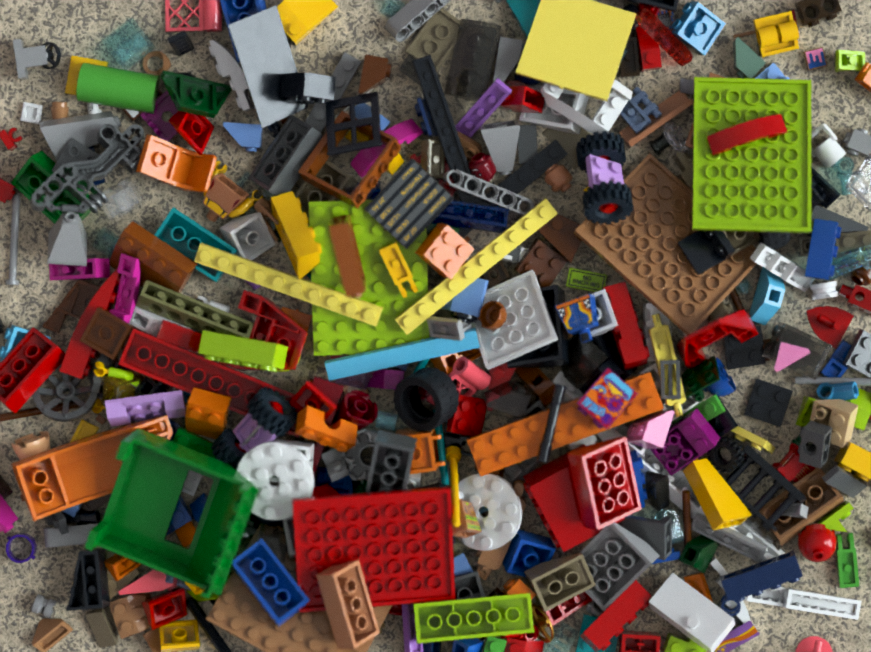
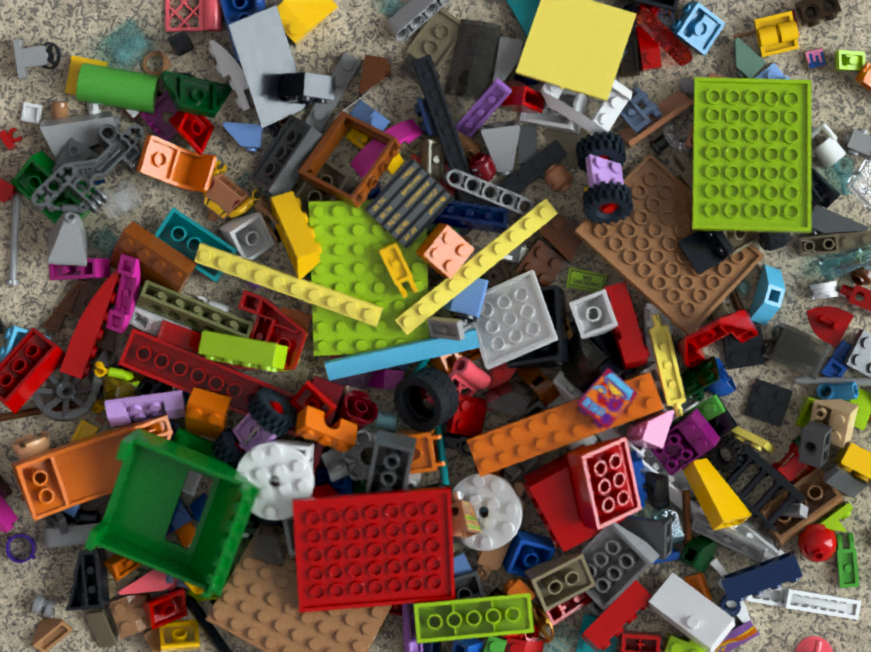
(106, 333): reddish brown plate -> none
(269, 582): blue slope -> none
(347, 256): dark orange window -> none
(348, 604): nougat slope -> none
(374, 120): black window -> none
(453, 455): yellow piece -> none
(492, 315): dark orange hair -> none
(546, 444): black piece -> none
(579, 316): torso -> none
(662, 379): dark grey tile -> none
(745, 133): red slope -> none
(781, 267): white slope -> none
(788, 355): bright pink slope -> none
(822, 249): blue brick -> none

